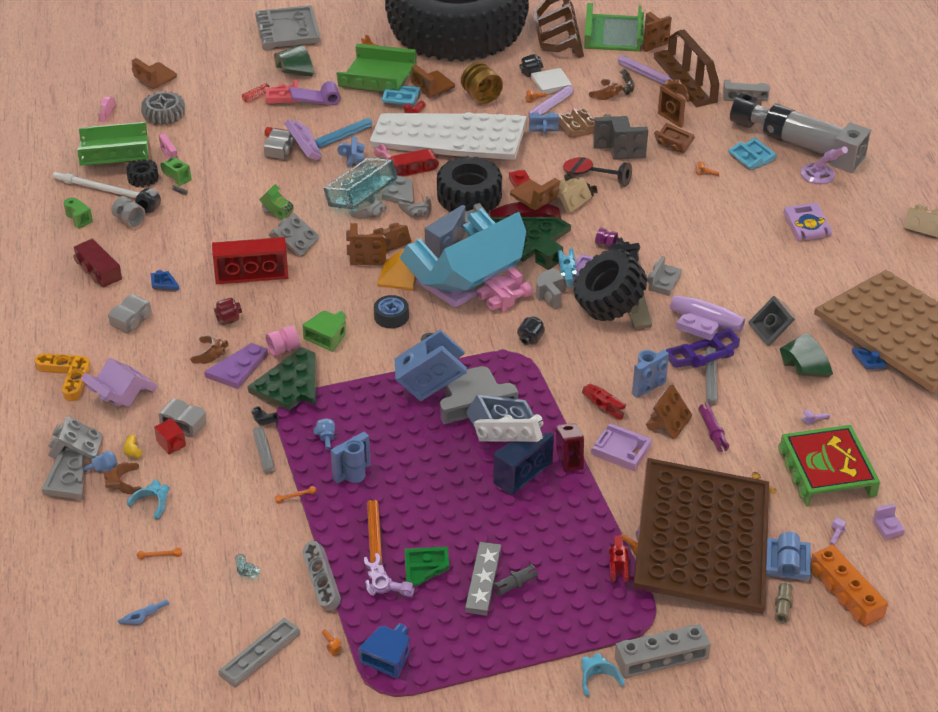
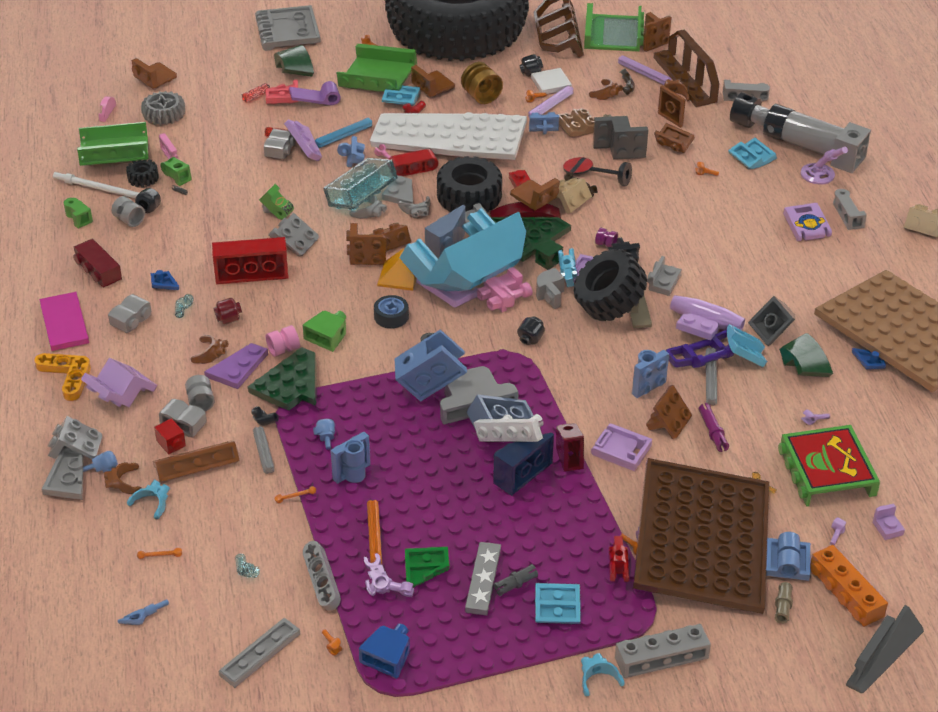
(64, 321): none -> dark pink tile
(130, 448): yellow arm -> none
(182, 304): none -> clear light blue arm
(196, 460): none -> dark orange fence
(200, 392): none -> light grey wheel
(557, 603): none -> medium azure slope
(604, 400): red hinge -> none
(746, 345): none -> medium azure slope
(848, 211): none -> light grey leg
(885, 648): none -> dark grey wedge

